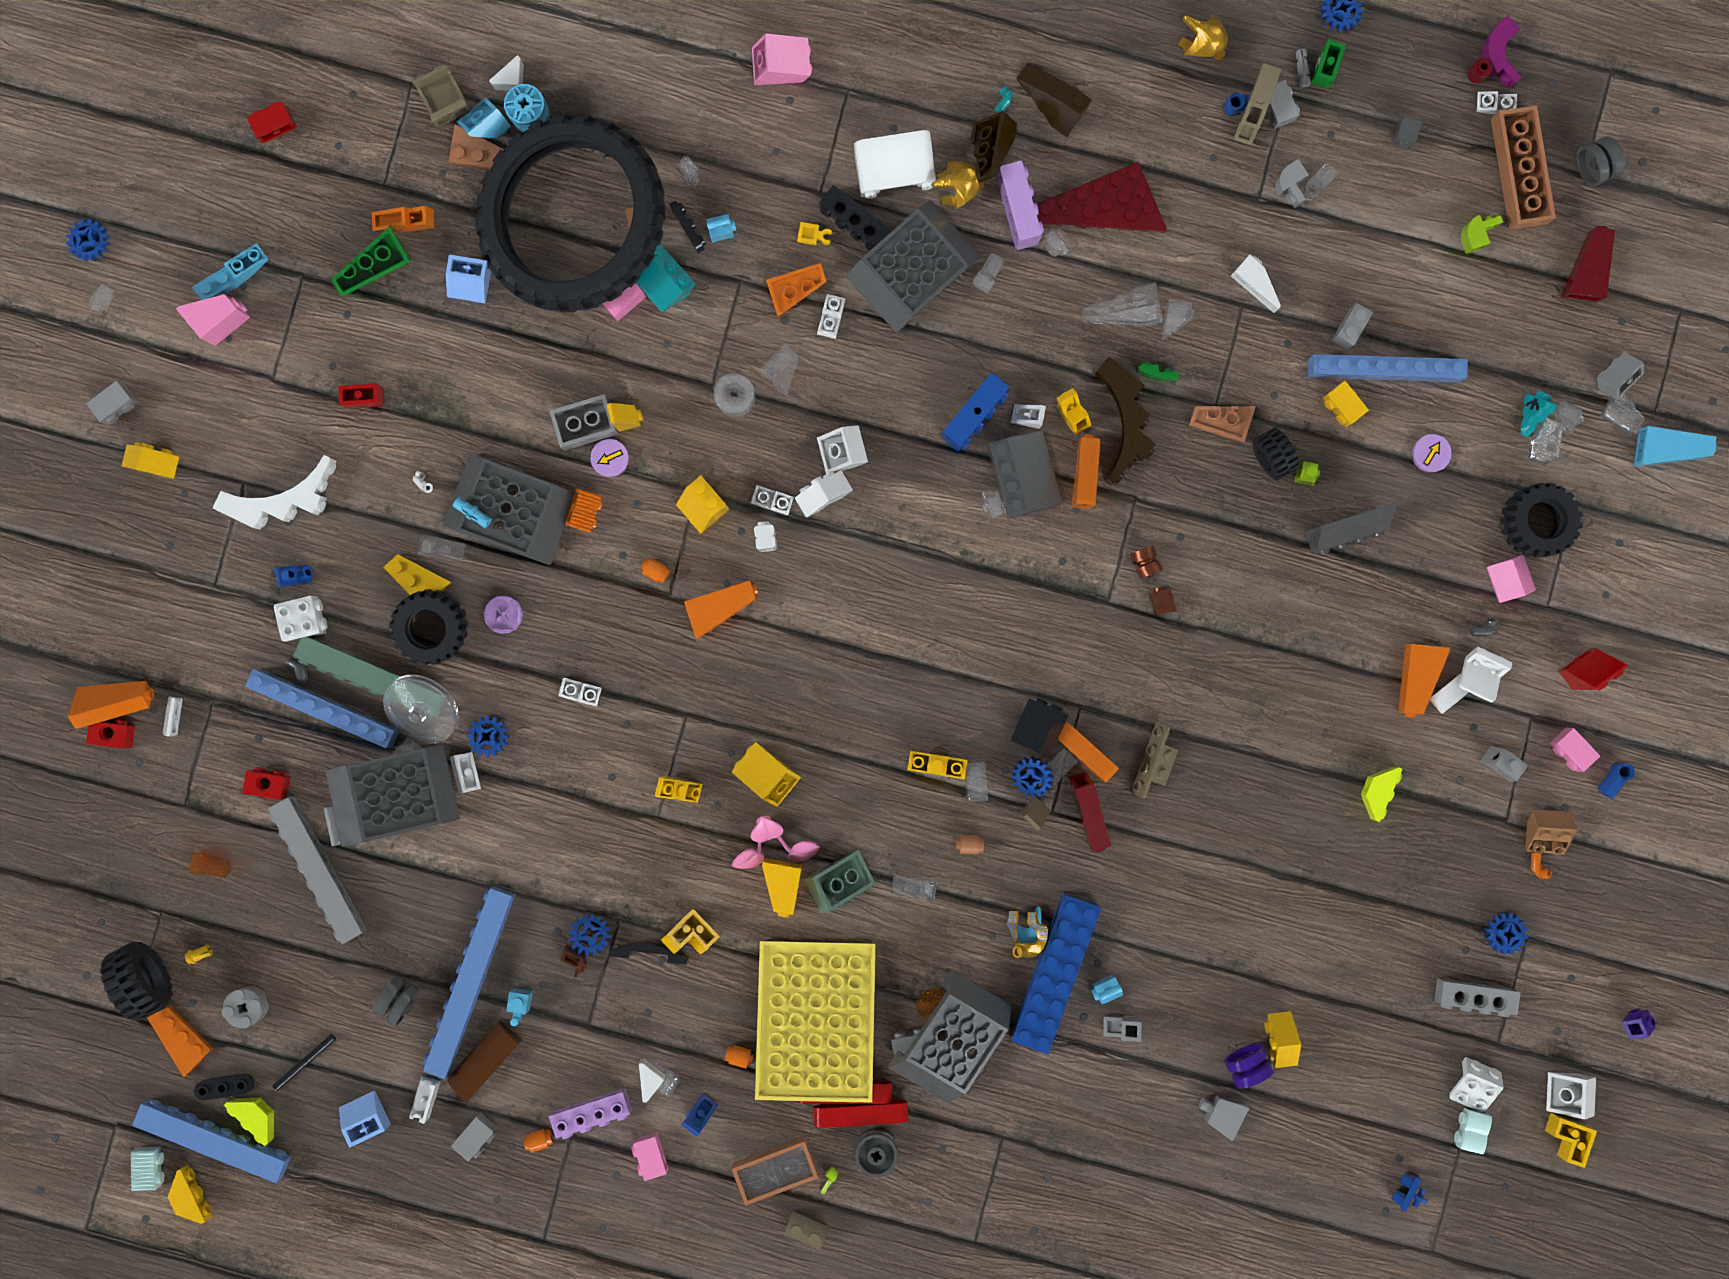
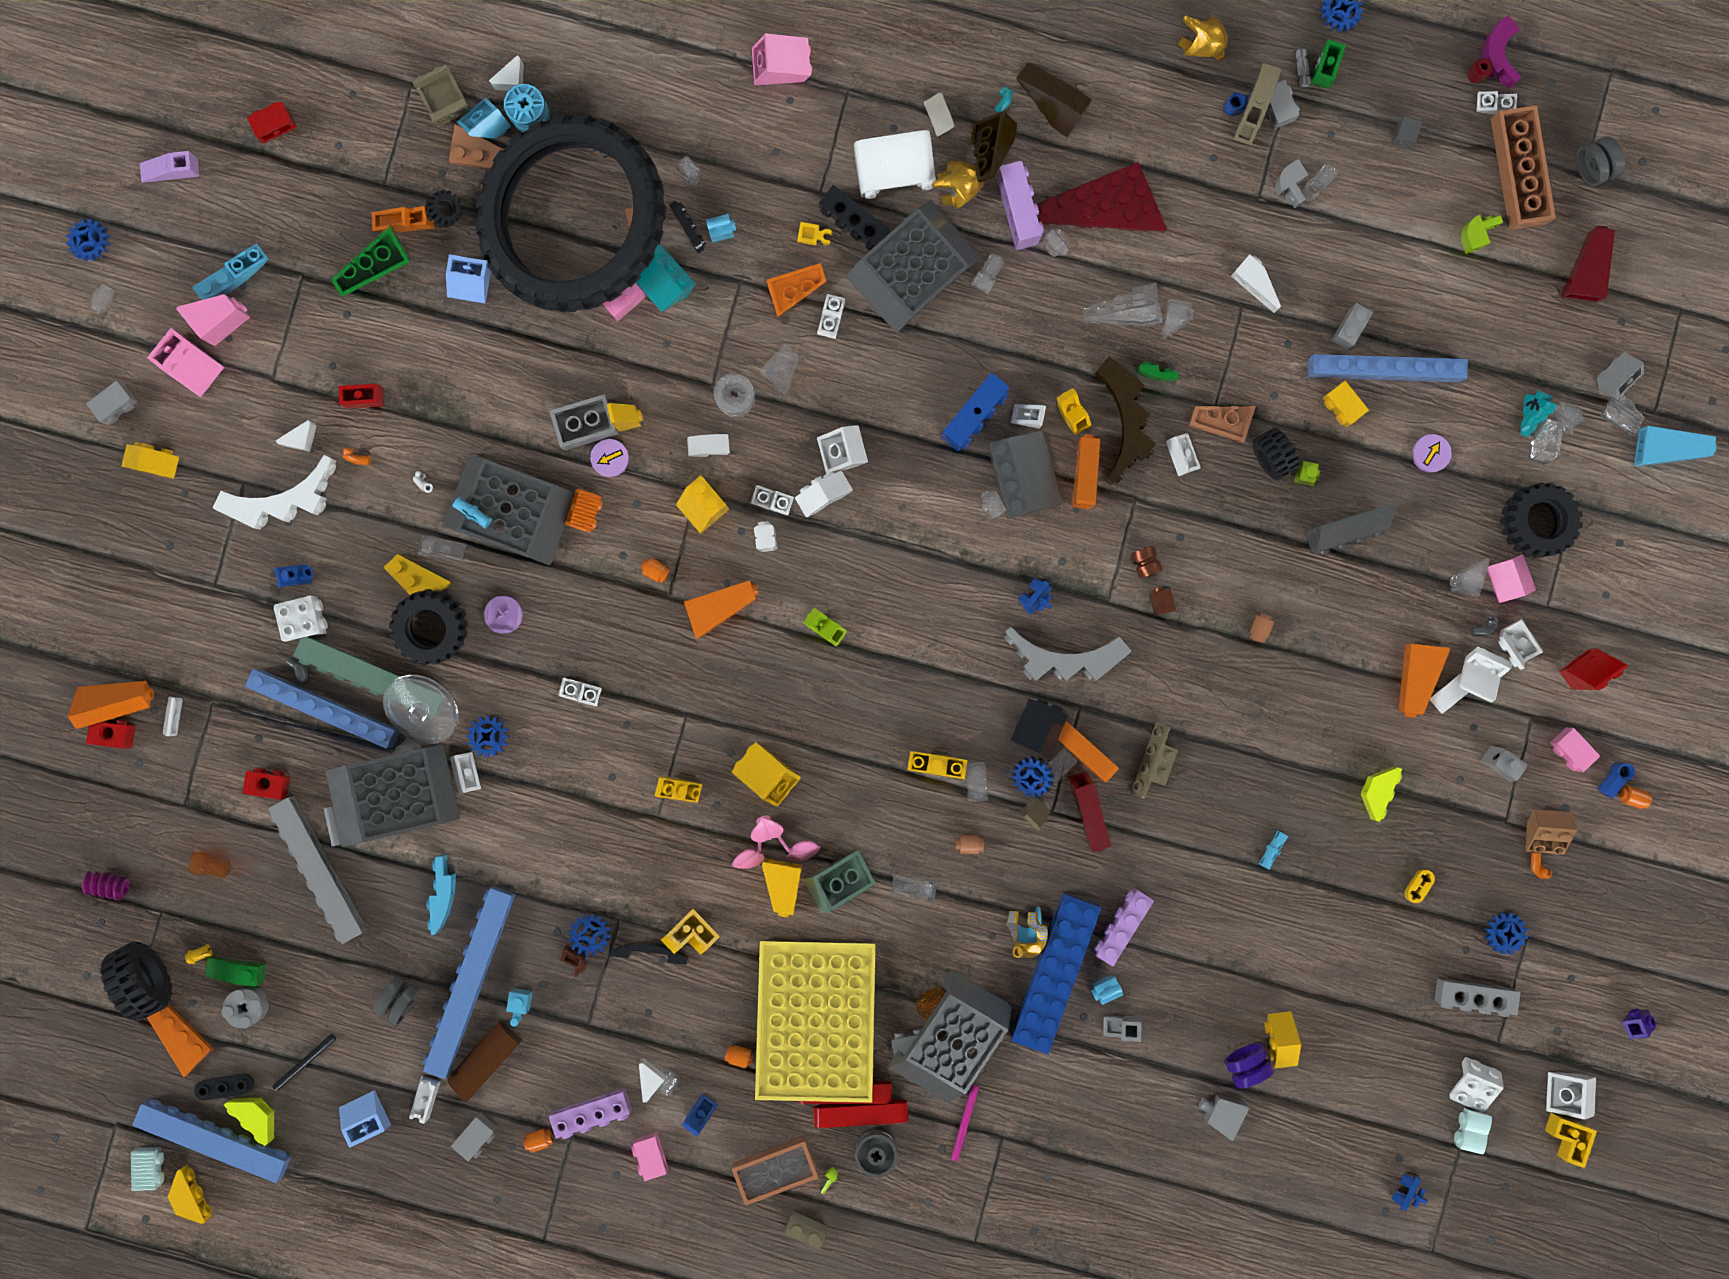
(105, 887): none -> magenta piece
(170, 167): none -> lavender slope
(185, 362): none -> bright pink slope
(236, 971): none -> green slope
(300, 437): none -> white slope
(355, 459): none -> orange arm
(436, 215): none -> black tyre
(440, 903): none -> medium azure slope
(708, 444): none -> white slope
(825, 627): none -> lime brick
(939, 115): none -> slope
(964, 1123): none -> dark pink bar
(1038, 599): none -> blue hips
(1040, 661): none -> light grey arch
(1123, 927): none -> lavender brick
(1183, 454): none -> white slope
(1261, 628): none -> nougat brick
(1273, 850): none -> medium azure pin
(1423, 888): none -> yellow beam
(1470, 579): none -> clear slope
(1519, 643): none -> white bracket
(1635, 797): none -> orange brick

